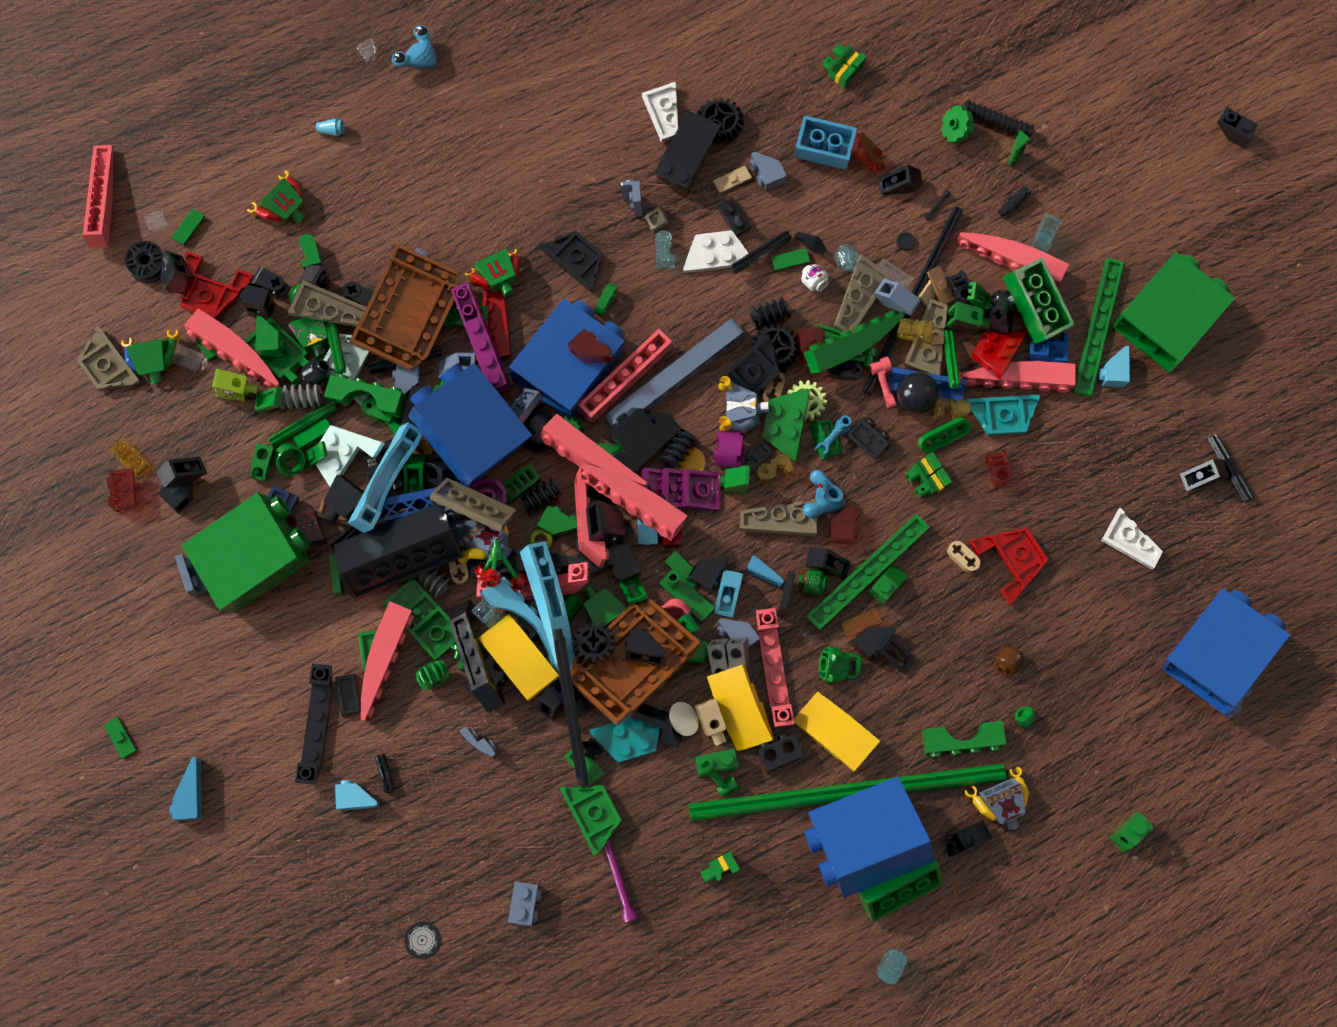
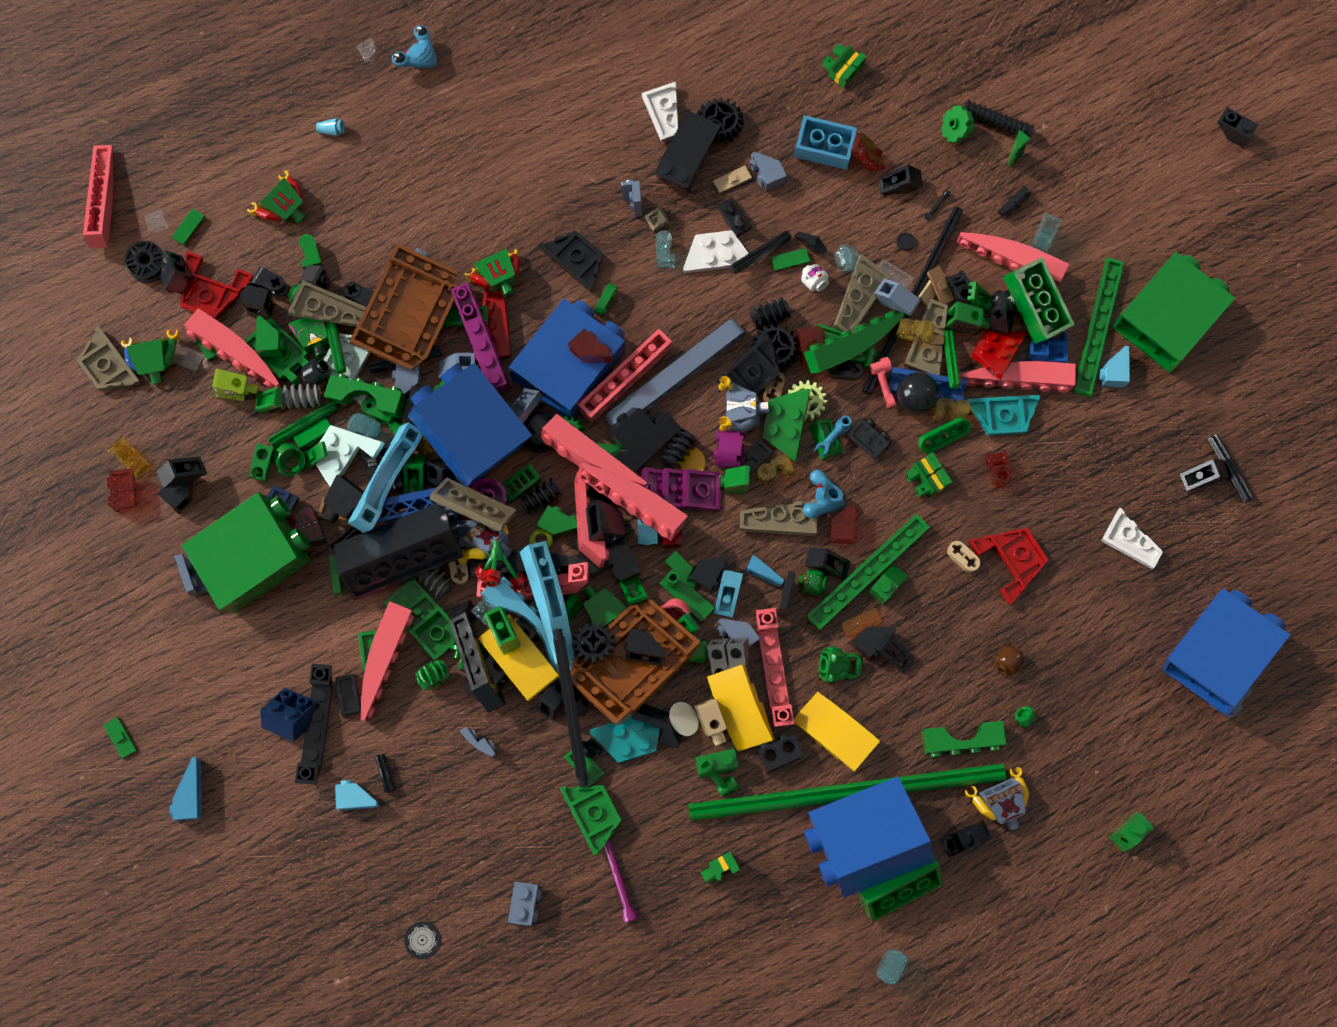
(288, 714): none -> dark blue slope
(364, 425): none -> clear light blue gear
(502, 630): none -> green brick

